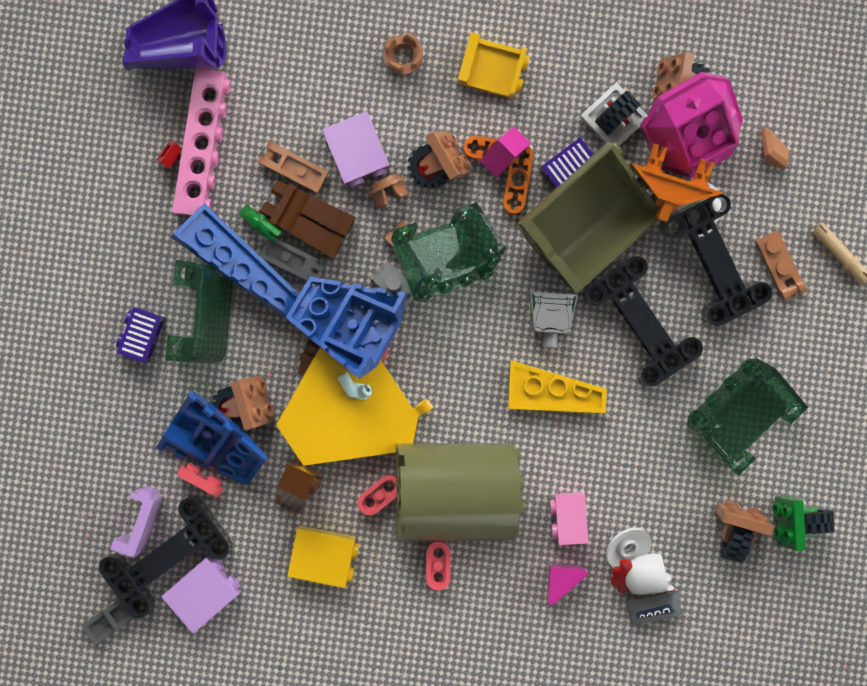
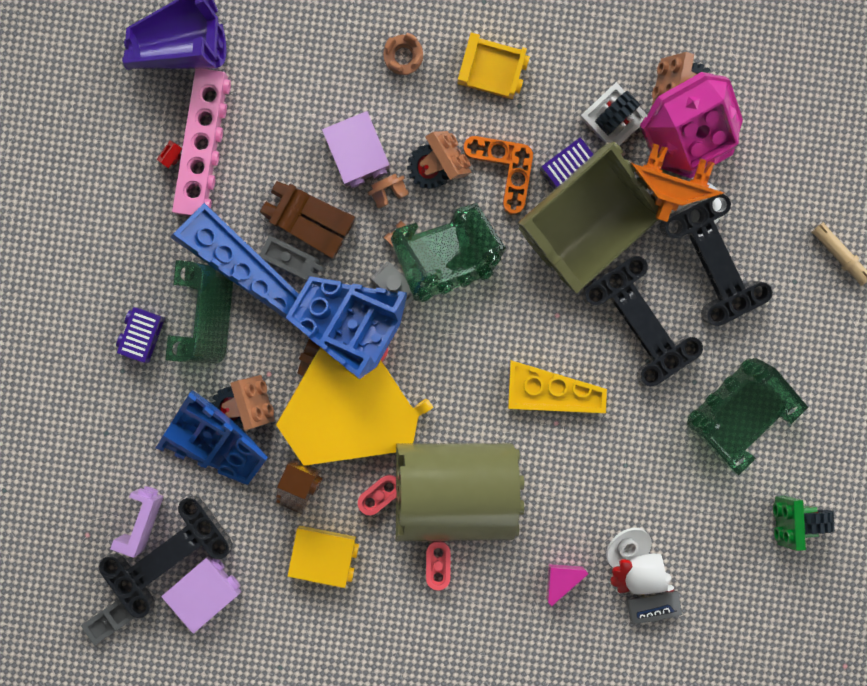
(209, 484): coral plate -> none
(259, 223): green piece -> none
(294, 167): nougat plate -> none
(352, 389): light aqua arm -> none
(505, 151): dark pink slope -> none
(552, 315): light grey torso -> none
(570, 518): bright pink brick -> none
(740, 529): nougat plate -> none
(774, 149): nougat piece -> none
(780, 265): nougat plate -> none

